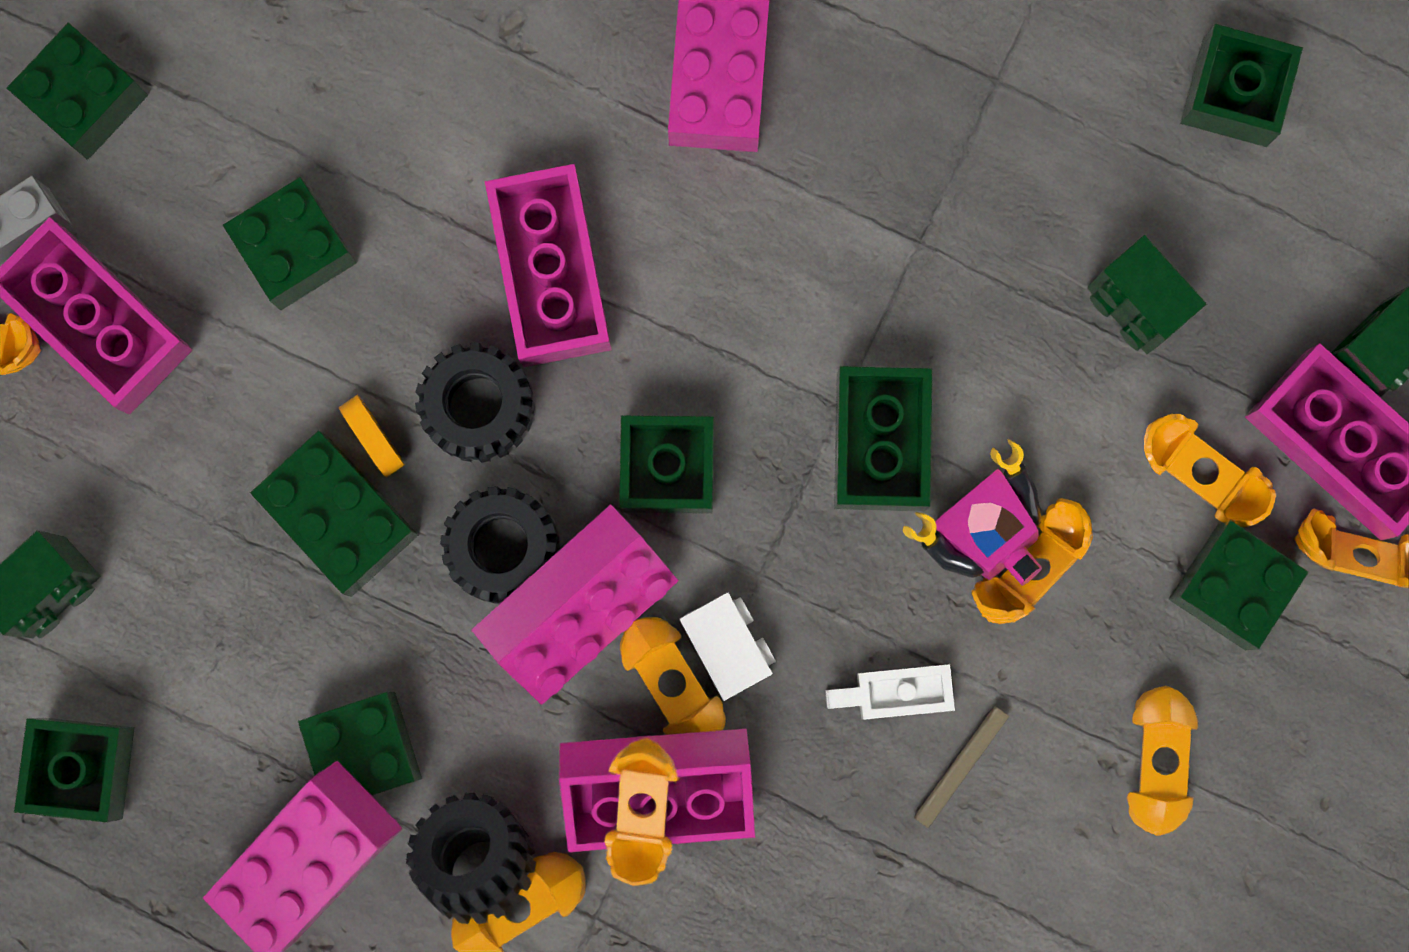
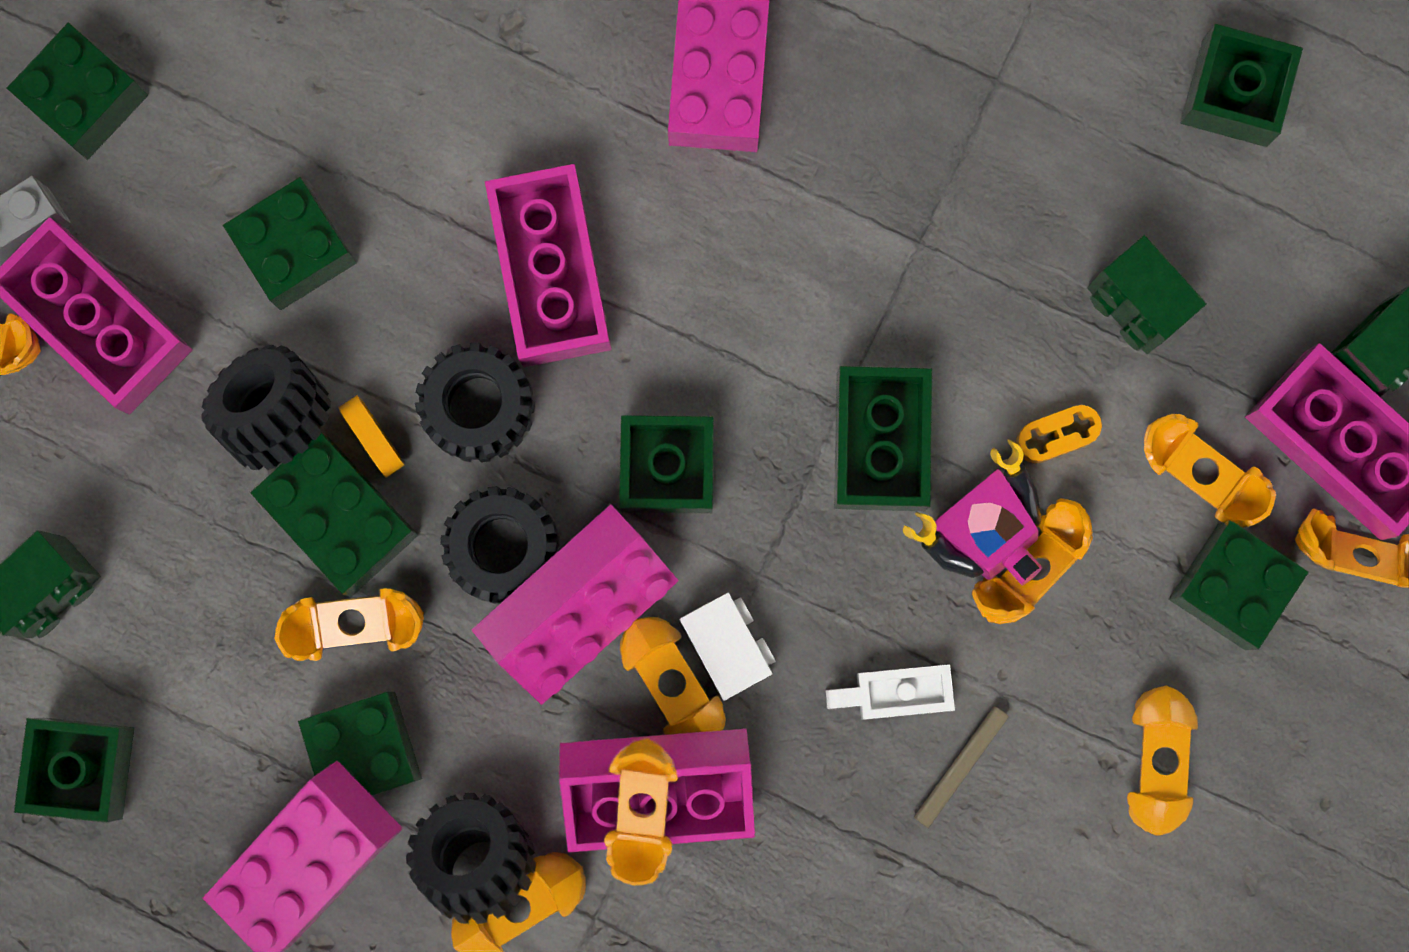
(266, 407): none -> black tyre
(312, 626): none -> light orange piece
(1054, 424): none -> light orange beam

